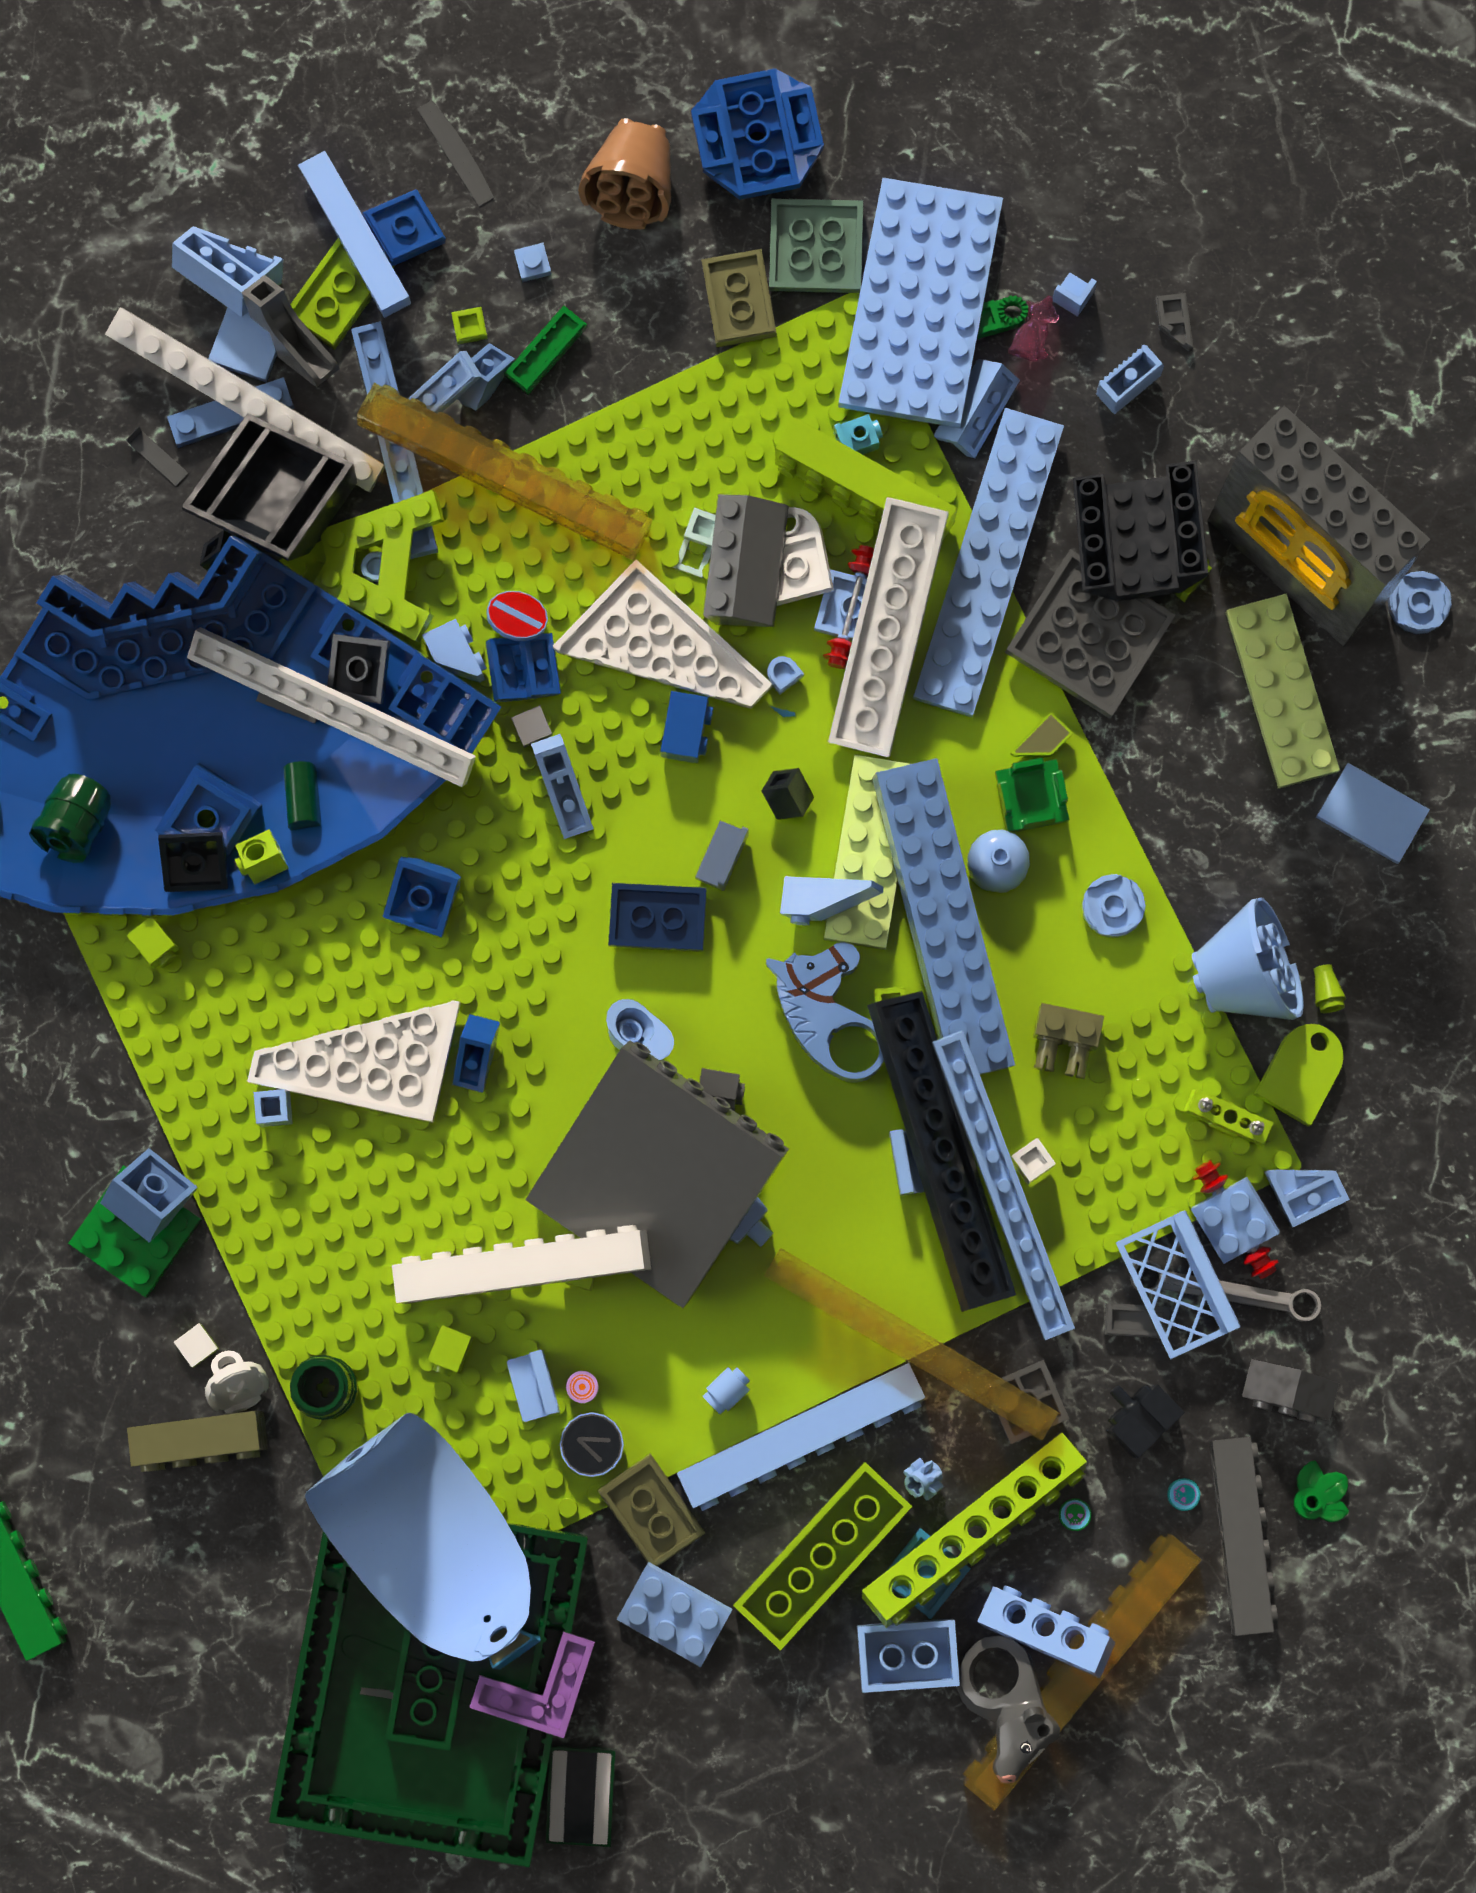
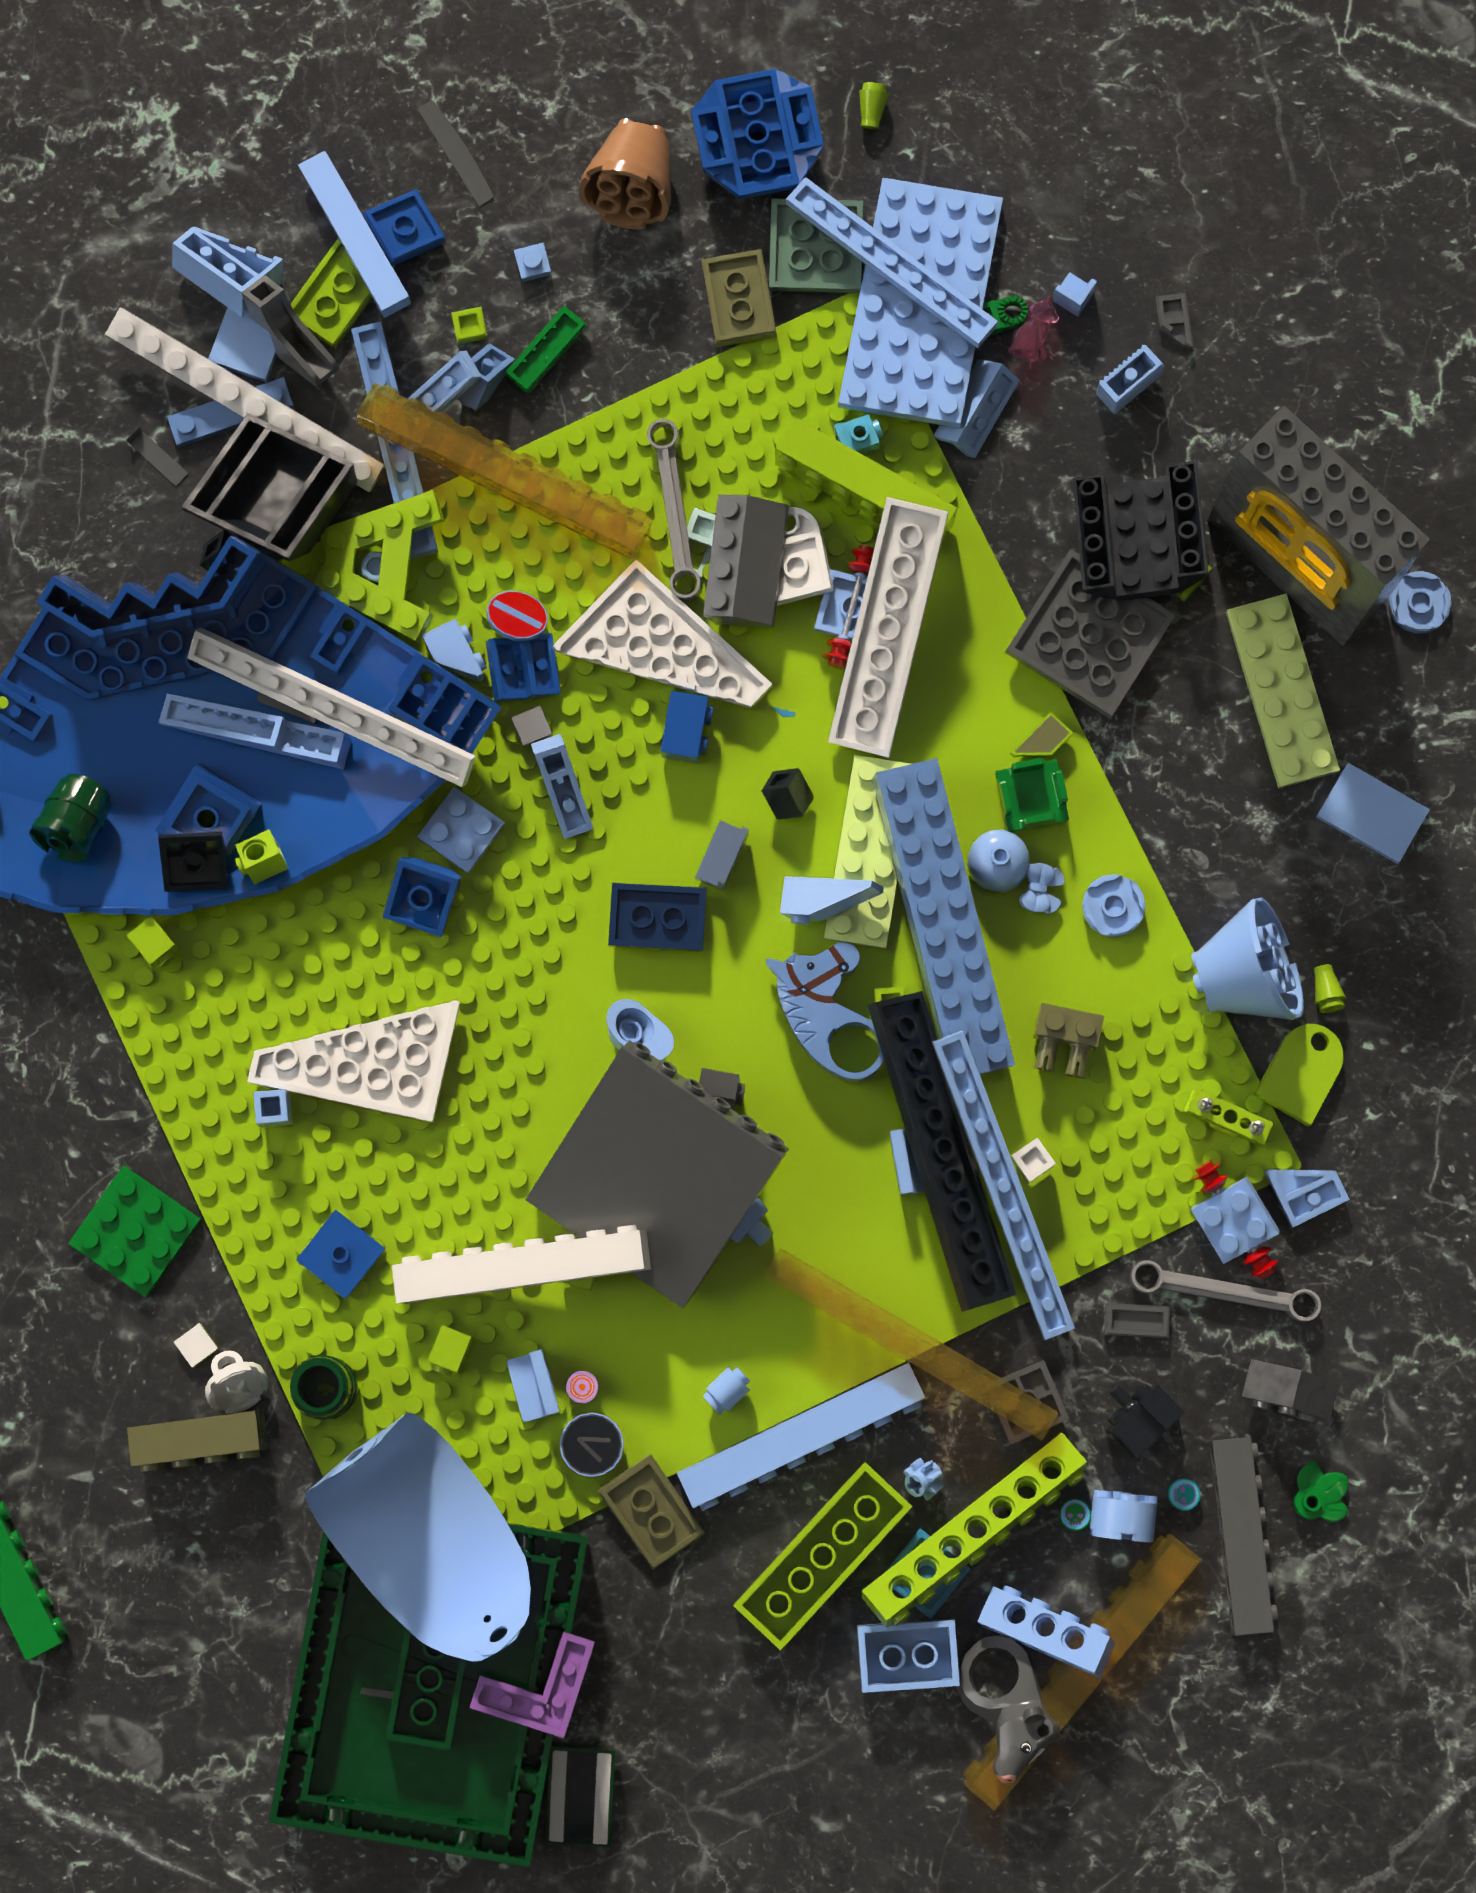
(148, 1194): medium blue slope -> none
(256, 730): none -> light blue slope
(301, 795): dark green brick -> none
(341, 1254): none -> blue plate
(359, 667): black slope -> none
(461, 830): none -> light blue plate
(475, 1053): blue slope -> none
(522, 1643): tile -> none
(674, 509): none -> light grey piece
(674, 1614): light blue plate -> none
(783, 673): light blue tile -> none
(872, 104): none -> lime cone
(891, 262): none -> light blue plate
(988, 562): light blue plate -> none
(1035, 897): none -> light blue piece
(1123, 1516): none -> light blue brick
(1204, 1275): light blue fence -> none

